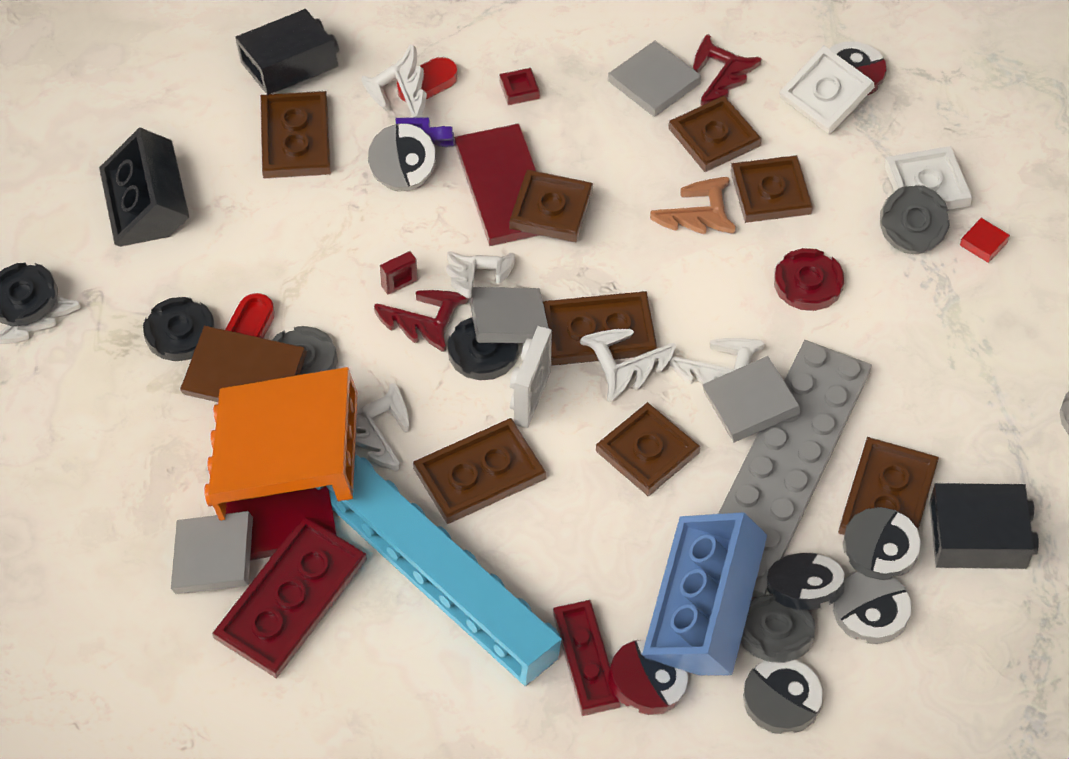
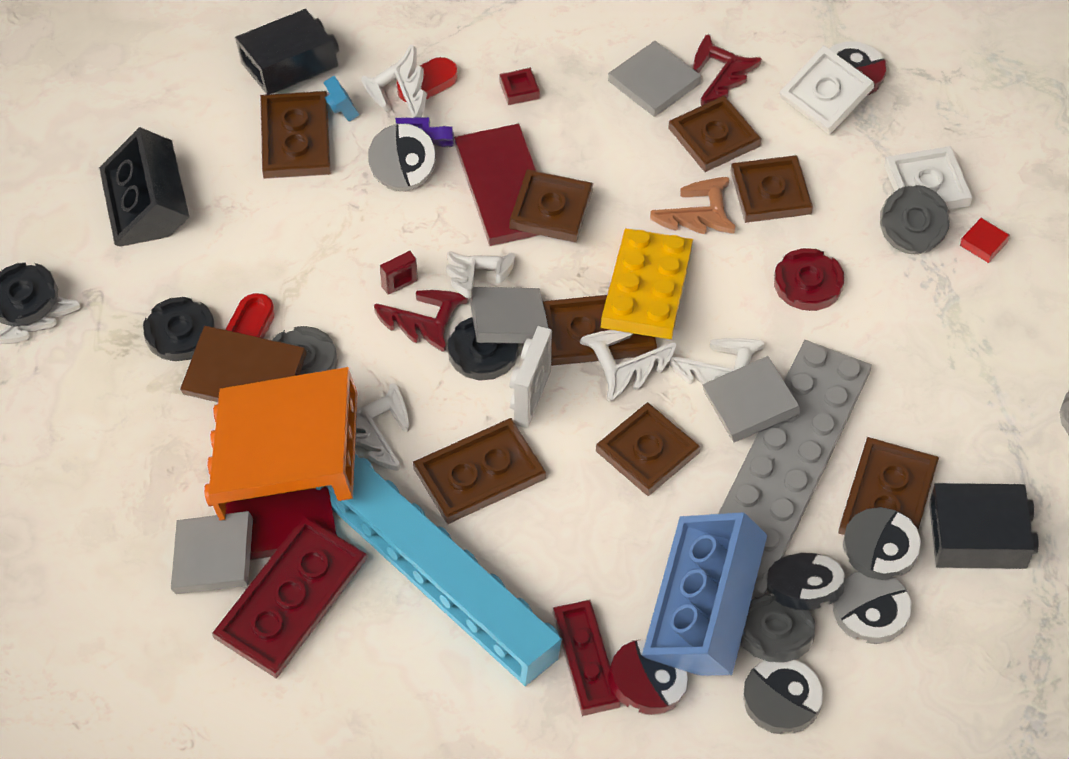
(339, 99): none -> dark azure plate
(647, 283): none -> yellow plate

